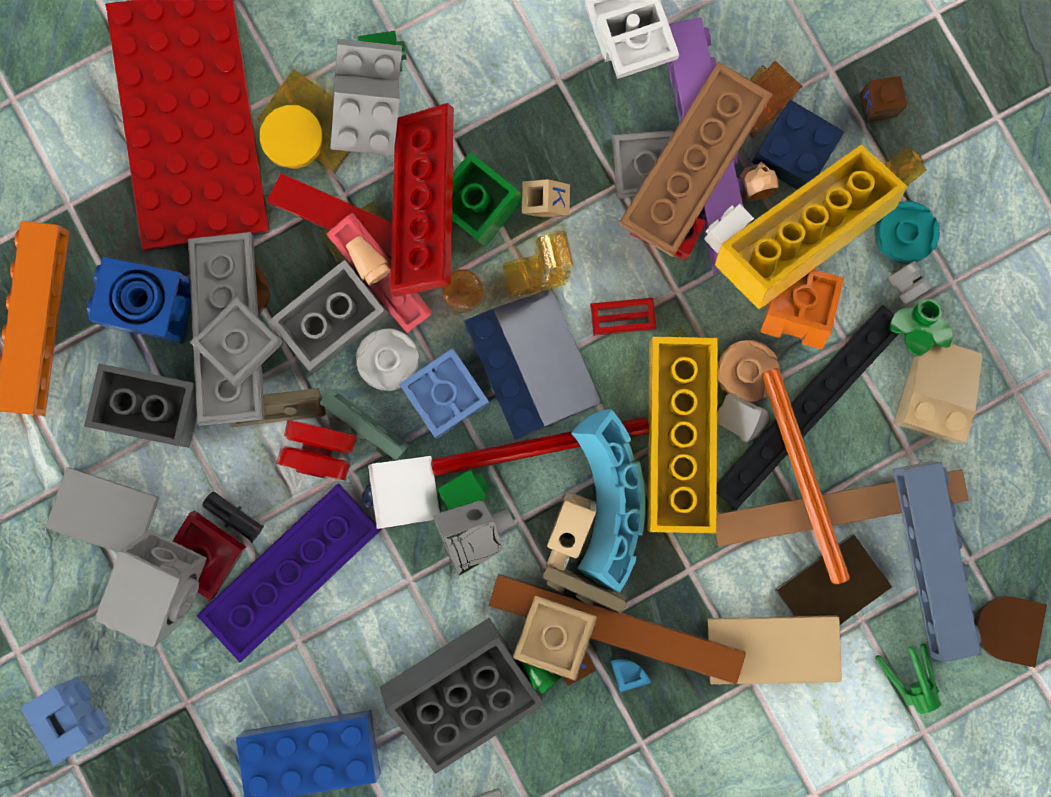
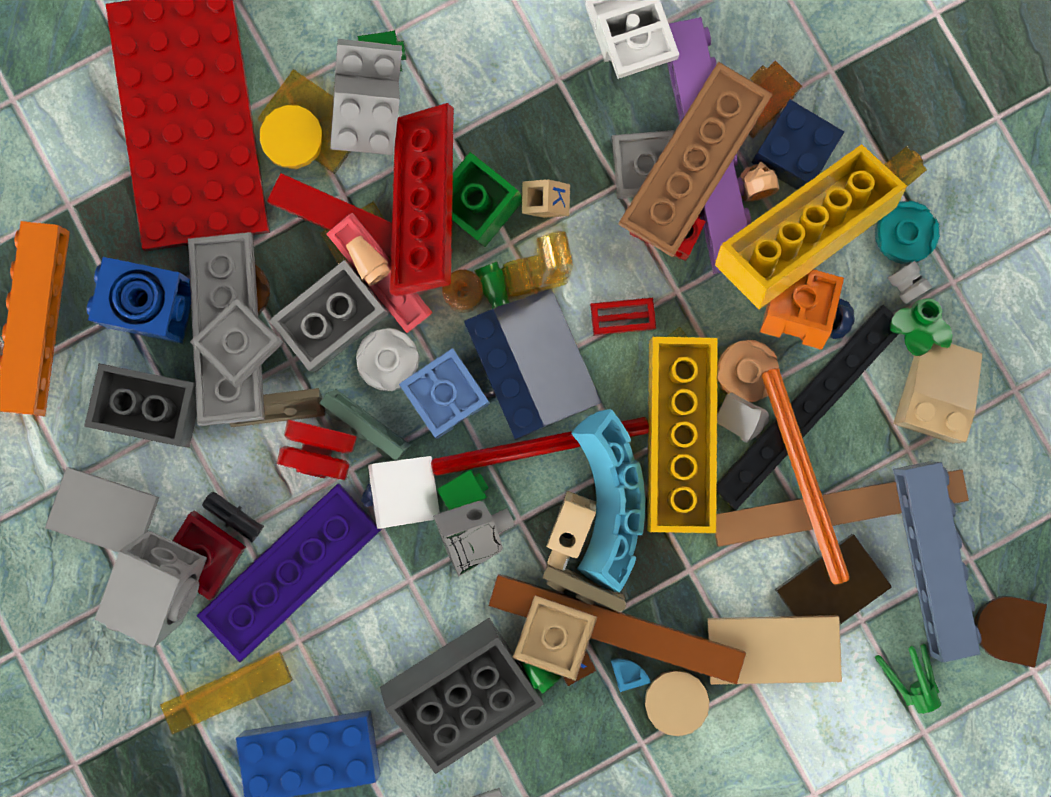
(65, 719): medium blue piece -> none
(226, 692): none -> clear yellow tile
(493, 284): none -> green cone
(676, 703): none -> tan tile
(731, 223): white piece -> none
(843, 320): none -> dark blue piece
(883, 99): reddish brown brick -> none

